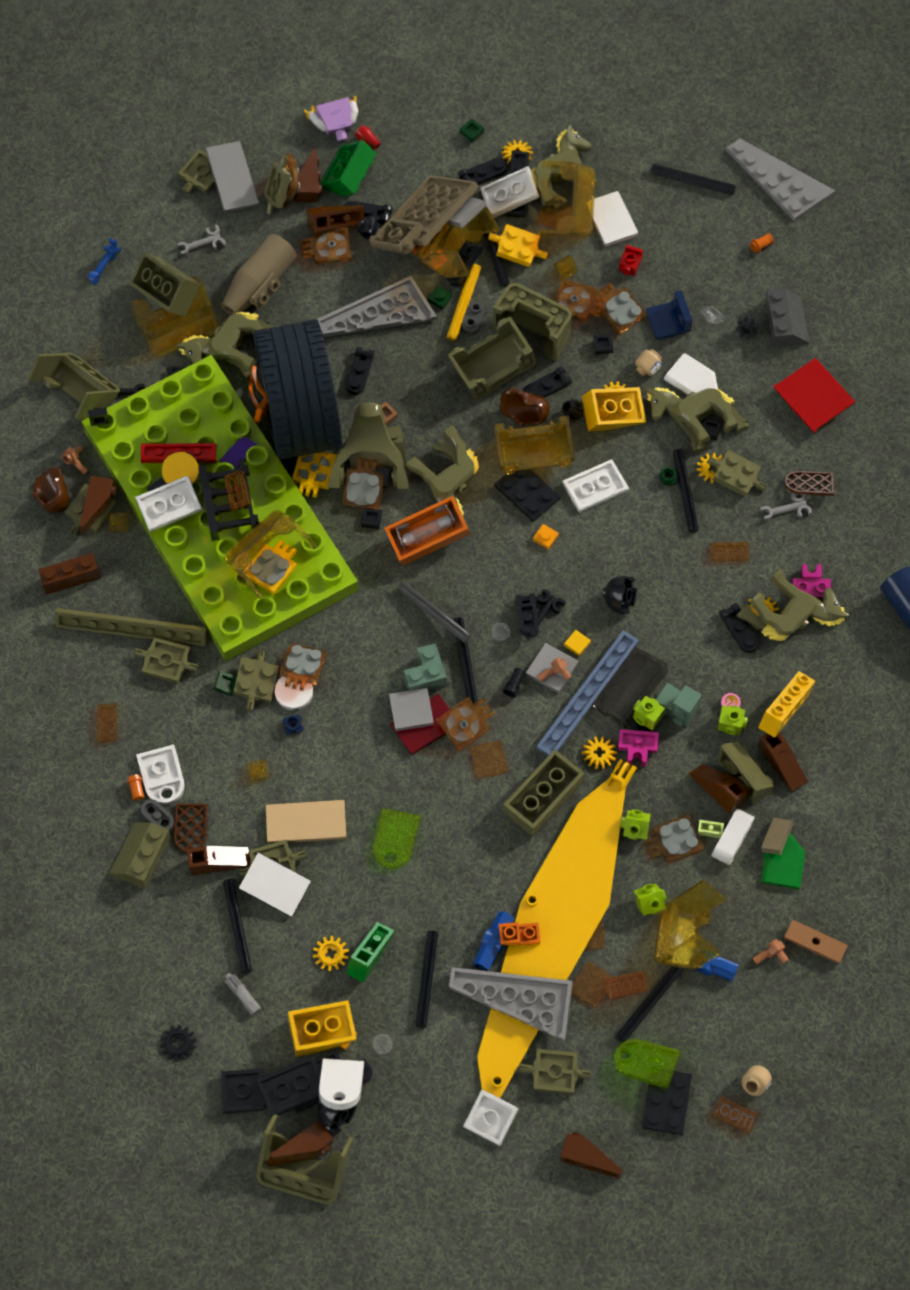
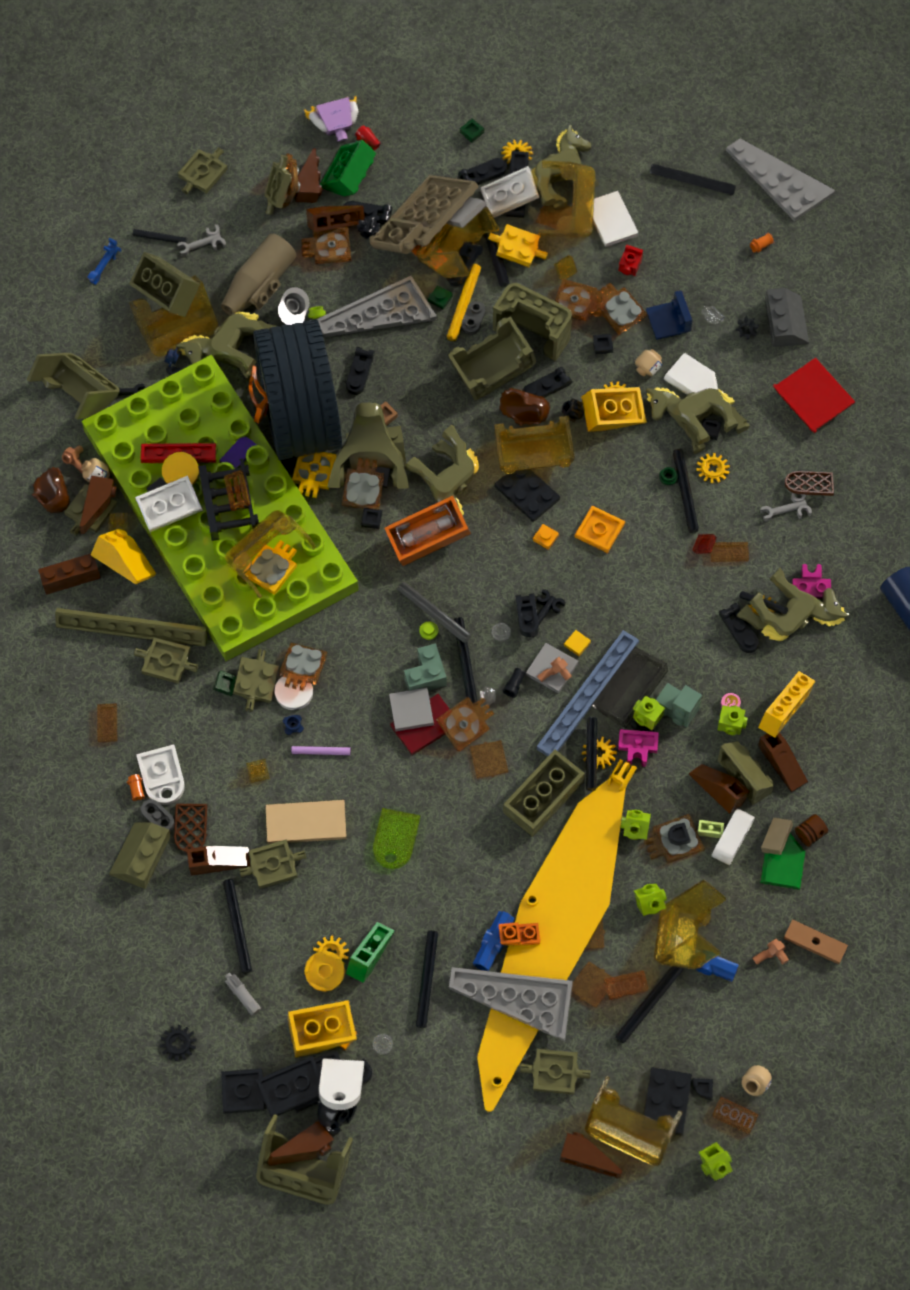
(95, 467): none -> tan head
(98, 416): black plate -> none
(123, 556): none -> yellow slope
(159, 236): none -> black bar
(171, 357): none -> dark blue plate
(232, 176): light grey tile -> none
(274, 884): white tile -> none
(293, 306): none -> light grey piece
(316, 312): none -> lime plate
(321, 750): none -> lavender bar
(324, 971): none -> yellow tile
(428, 630): none -> lime plate
(488, 694): none -> clear plate
(491, 1117): white tile -> none
(591, 754): none -> black axle
(595, 486): white tile -> none
(599, 529): none -> light orange tile
(620, 590): black cylinder -> none
(629, 1129): none -> clear yellow windscreen
(647, 1062): clear neon green tile -> none
(678, 834): none -> black tile
(703, 1087): none -> black tile
(704, 543): none -> clear red tile
(715, 1161): none -> lime brick
(736, 473): olive plate -> none
(770, 605): none -> black bar
(811, 830): none -> reddish brown piece

